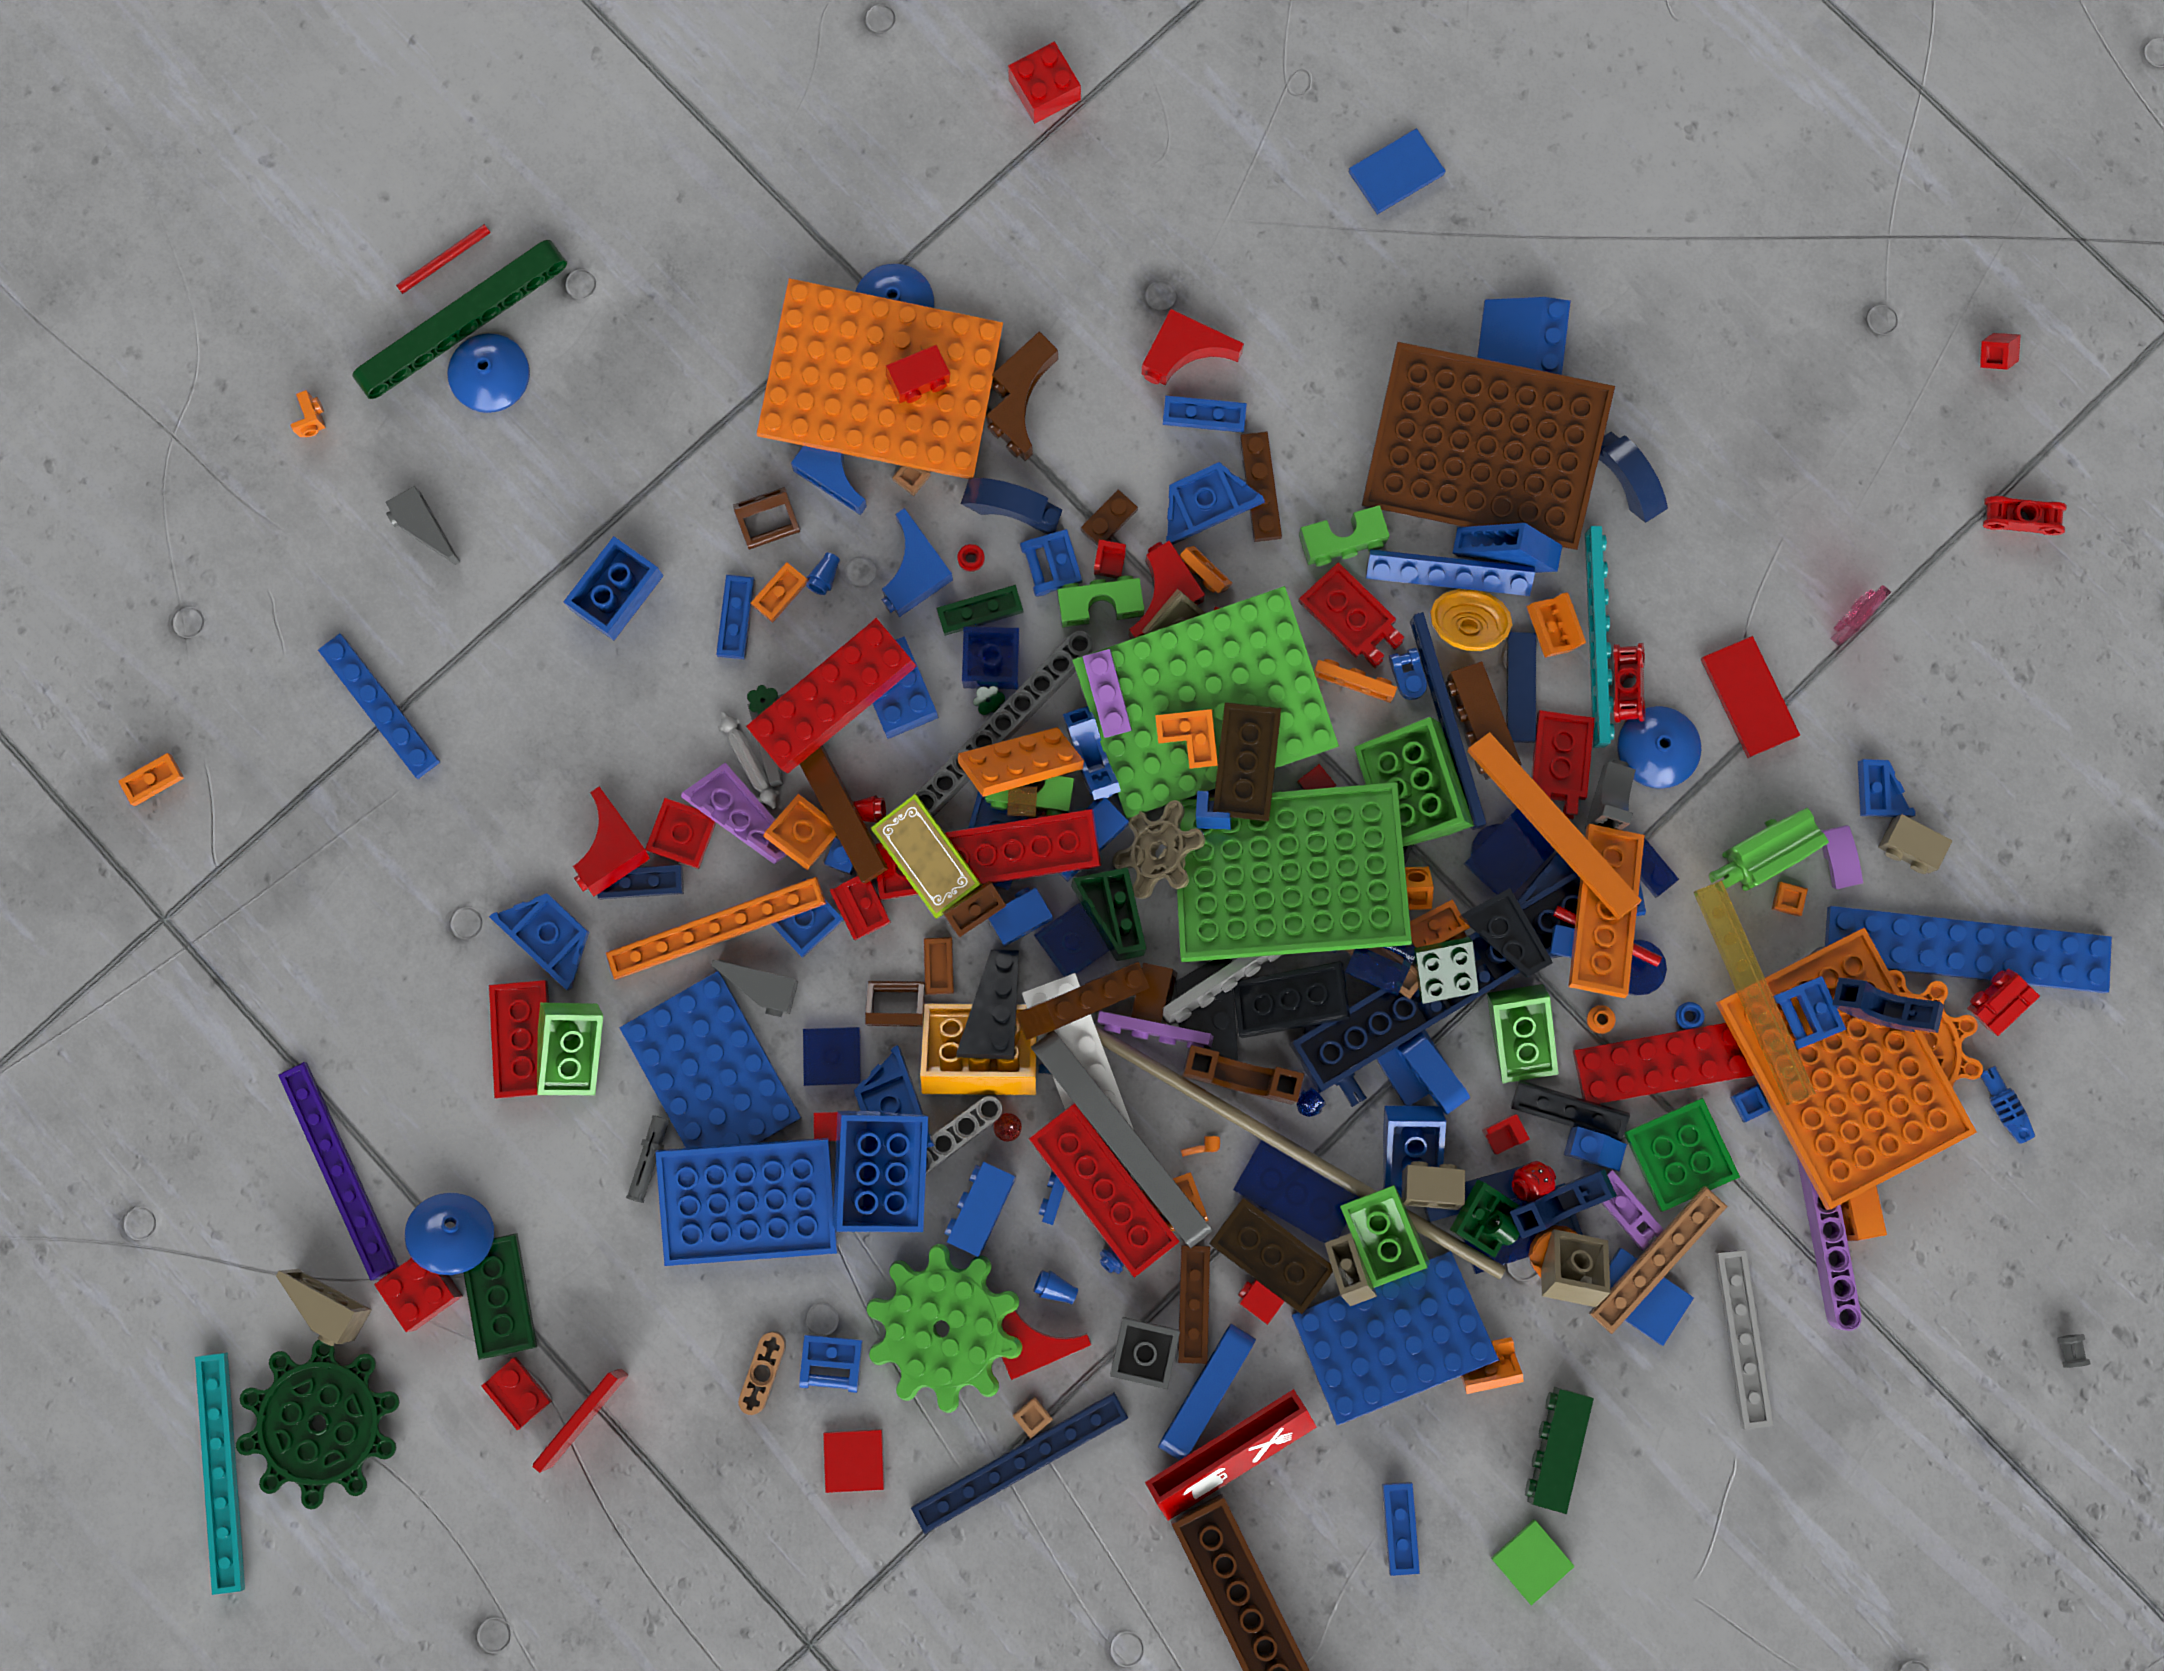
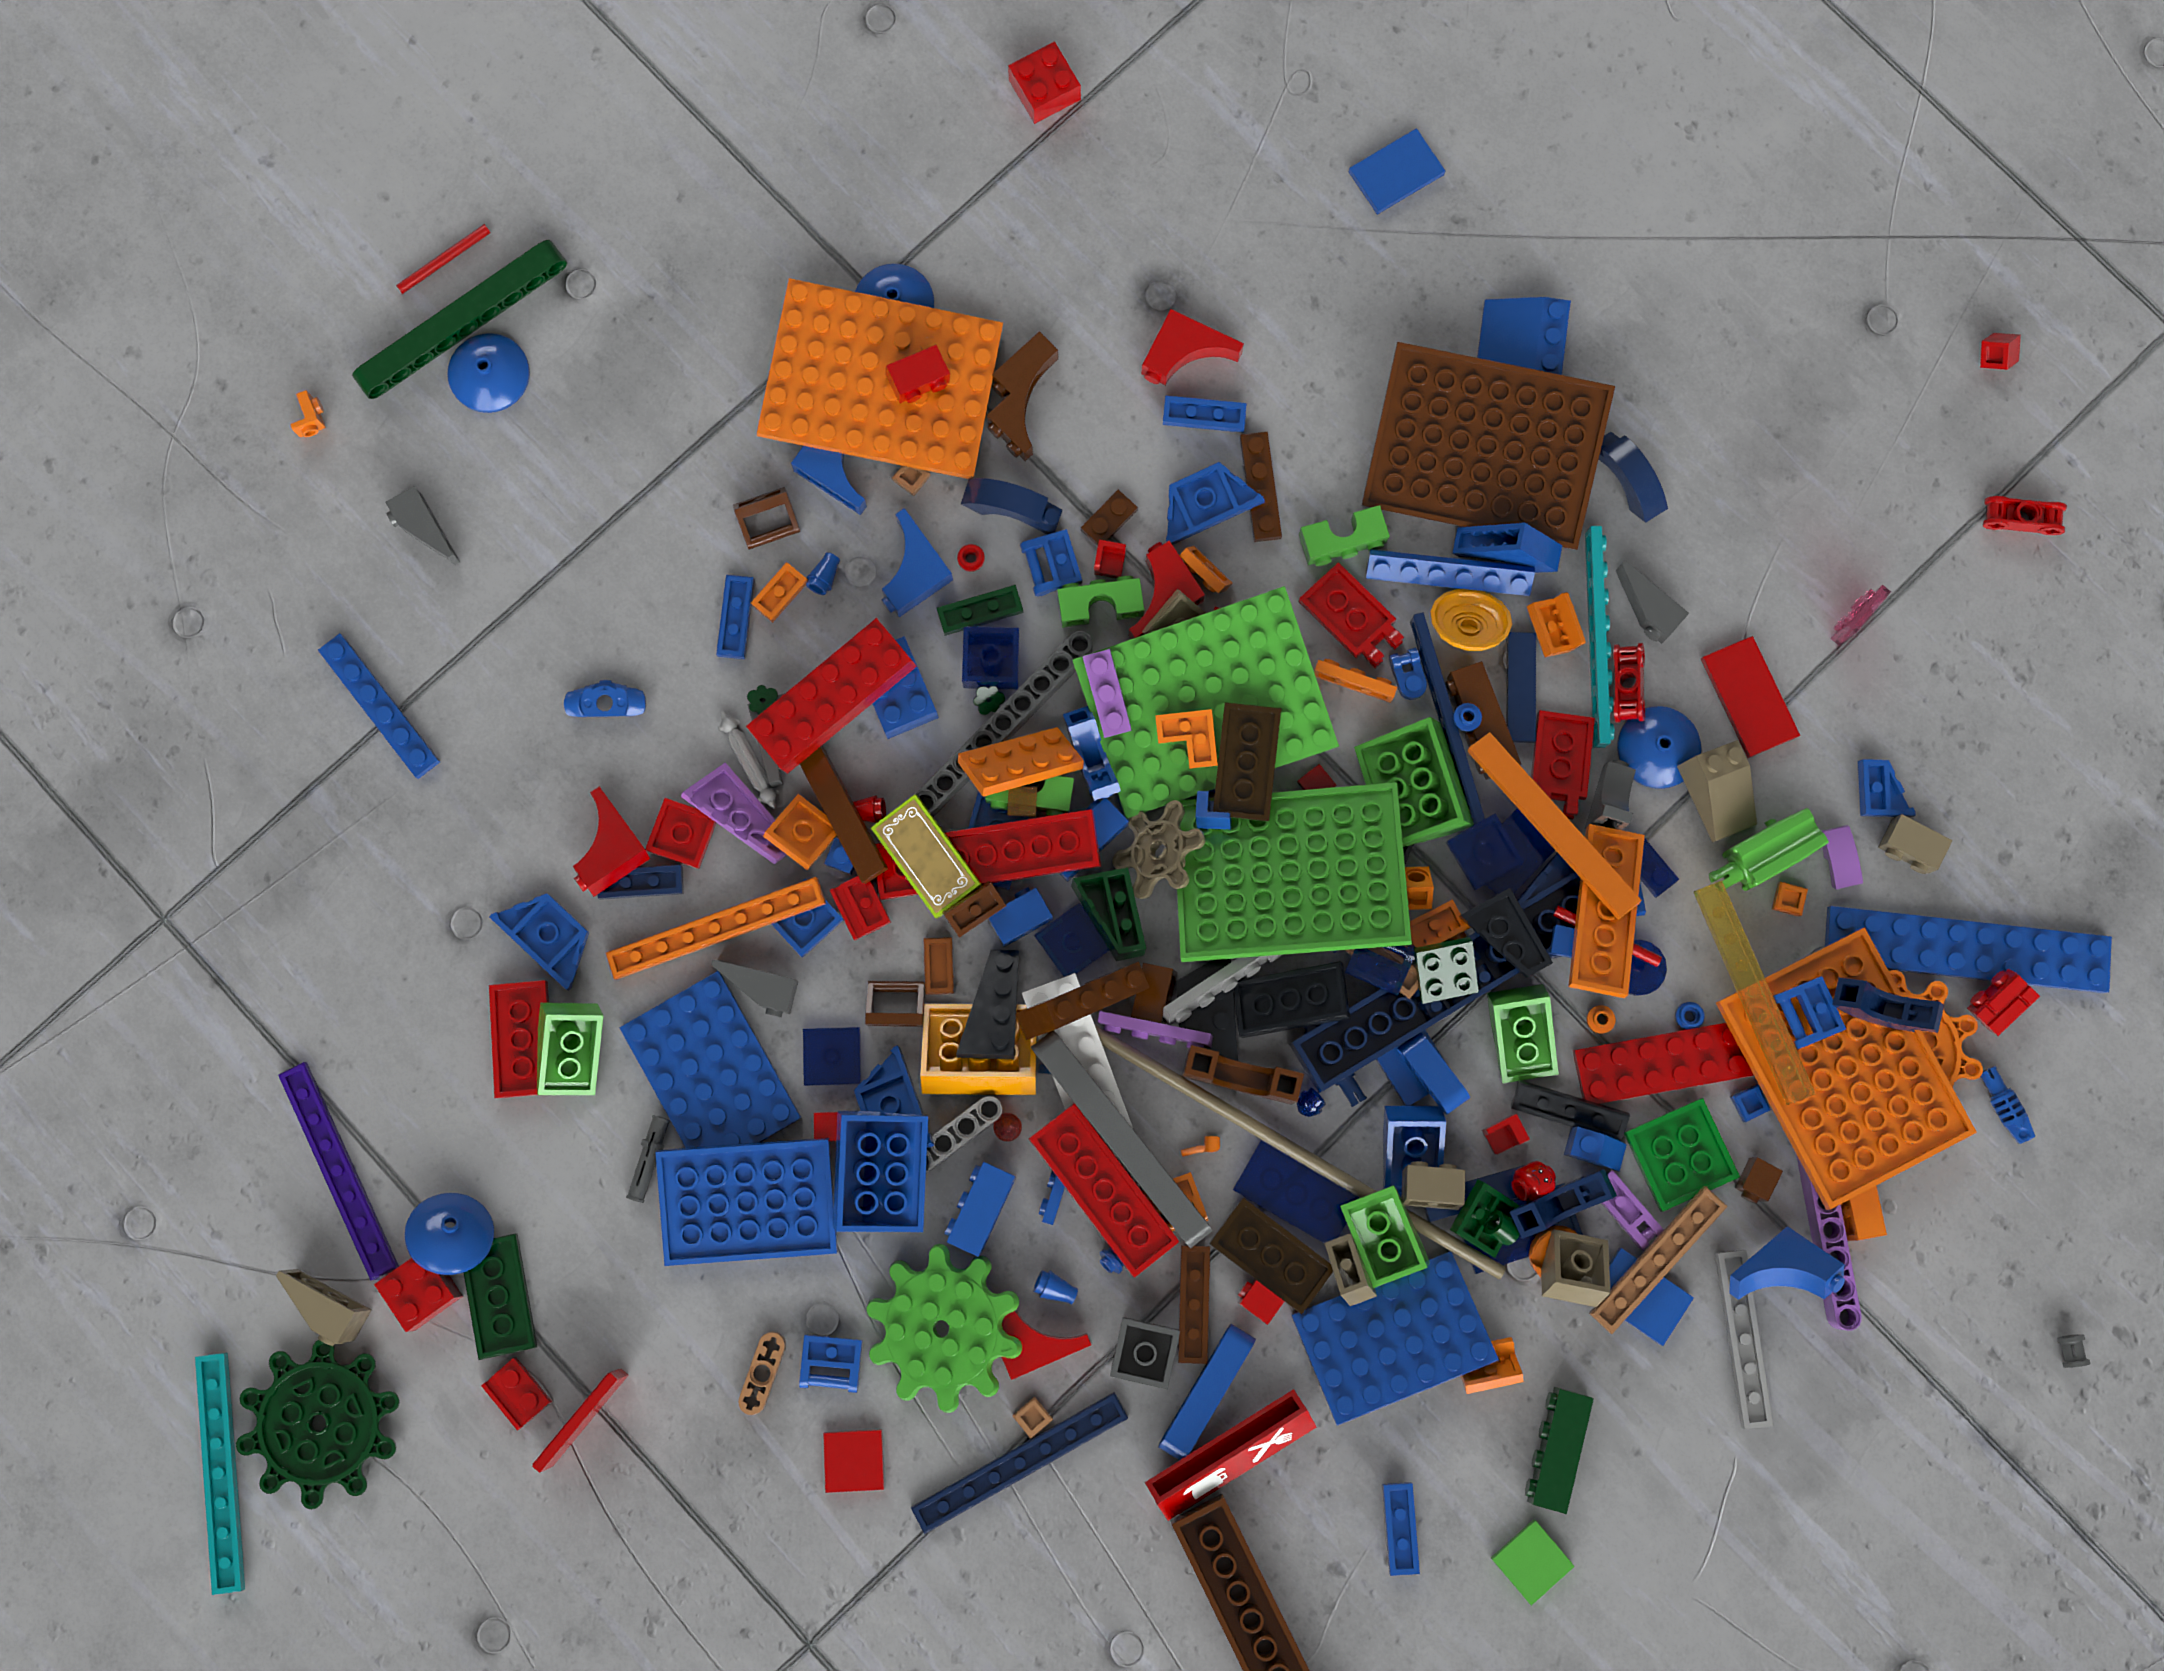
(151, 779): orange plate -> none
(613, 588): blue brick -> none
(625, 700): none -> blue piece
(1465, 725): none -> blue plate
(1485, 851): none -> clear blue plate
(1653, 608): none -> dark grey slope
(1721, 789): none -> dark tan slope
(1758, 1180): none -> reddish brown brick
(1789, 1262): none -> blue arch

